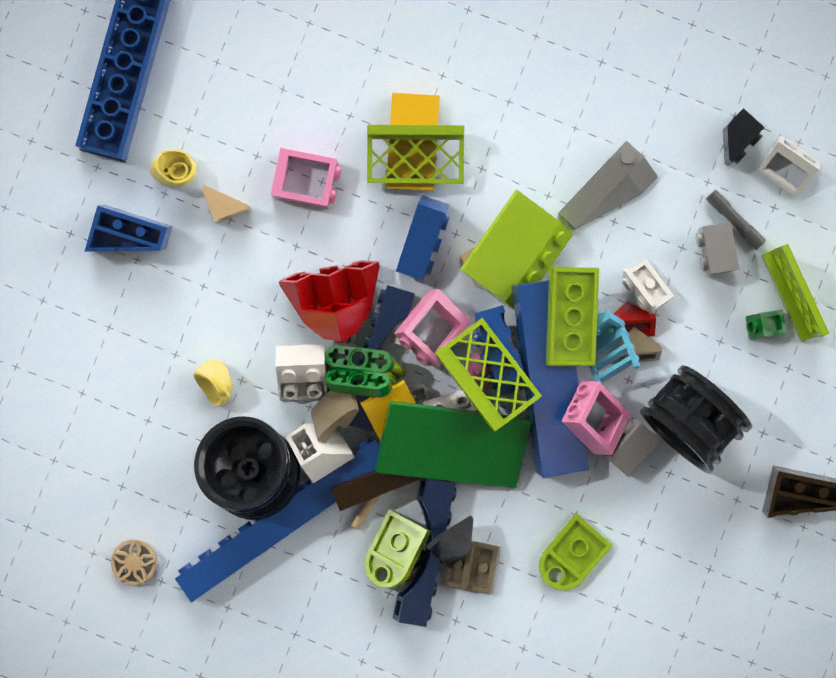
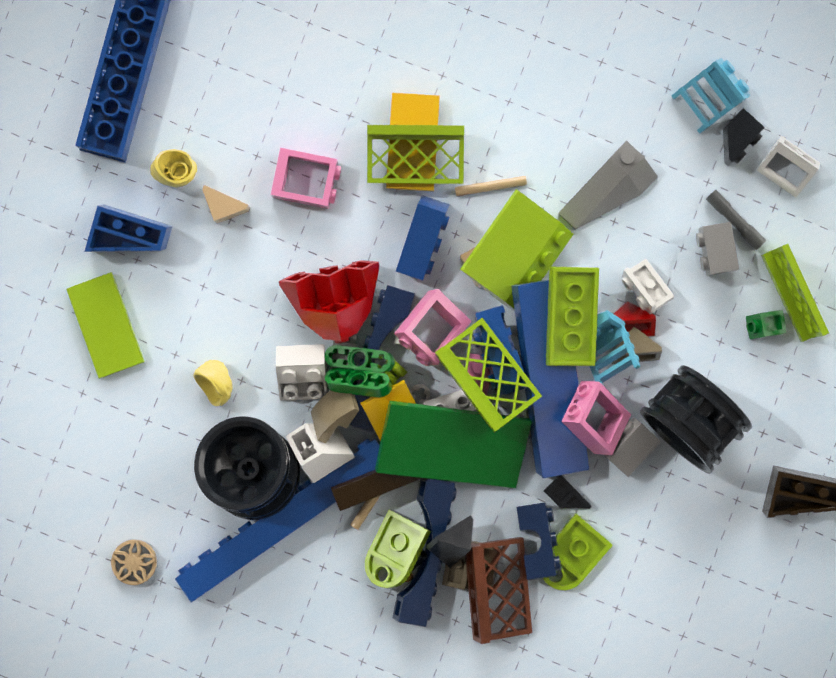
(105, 325): none -> lime tile
(479, 596): none -> copper fence
(490, 186): none -> tan bar
(543, 562): none -> dark blue arch
(565, 494): none -> black tile
(724, 83): none -> medium azure plate

